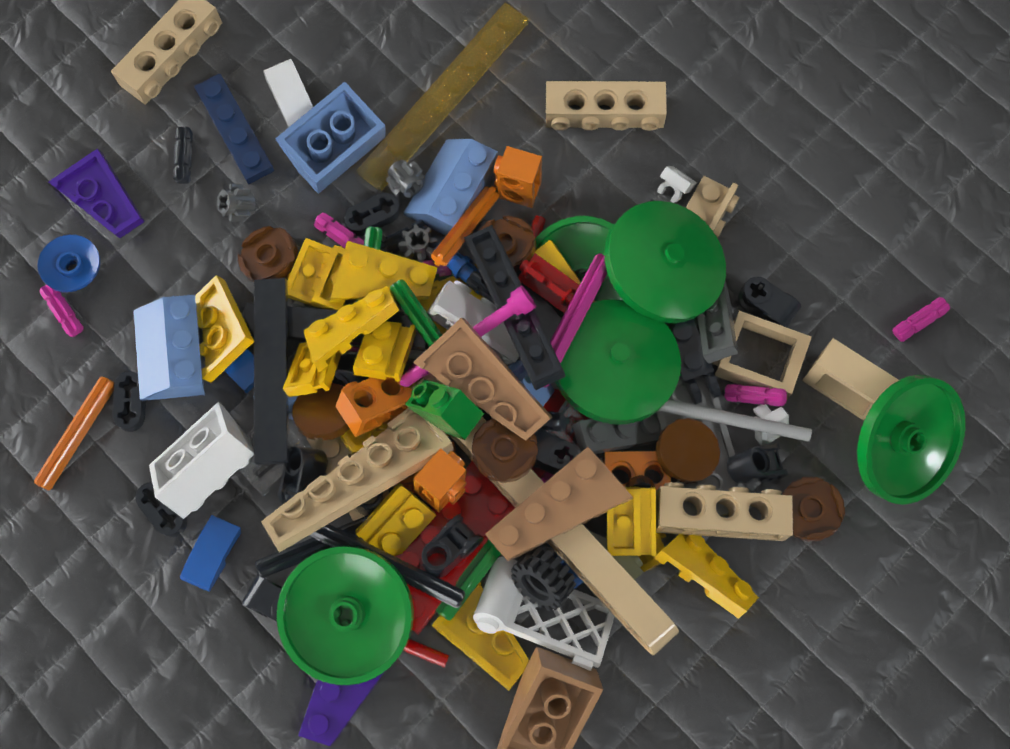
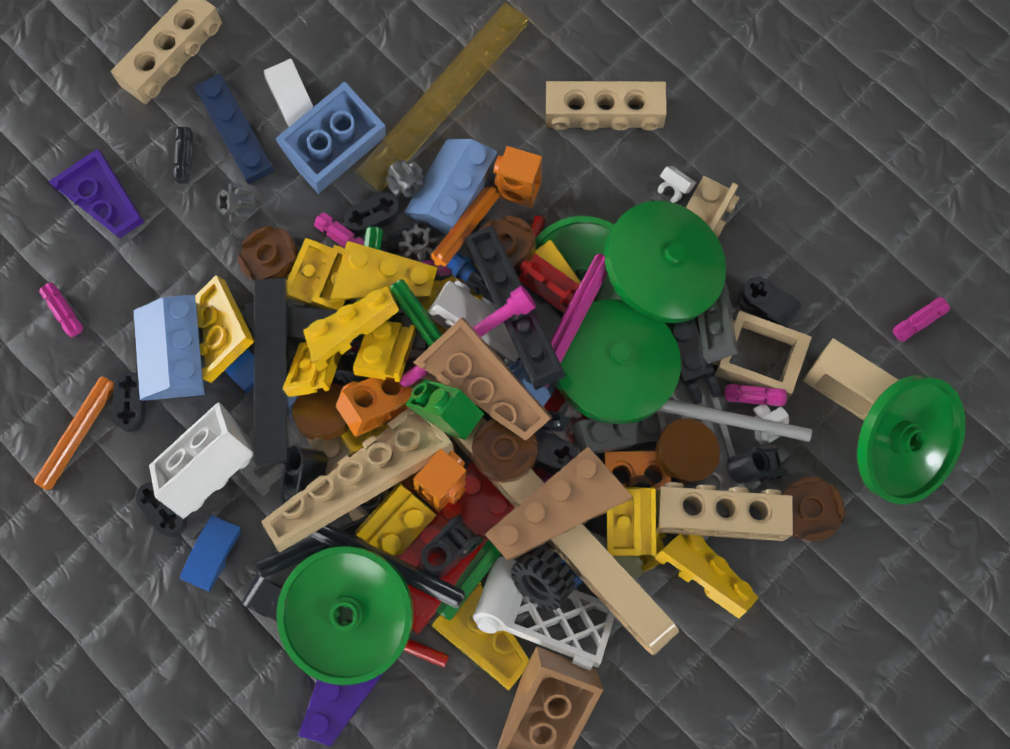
(61, 254): blue dish -> none

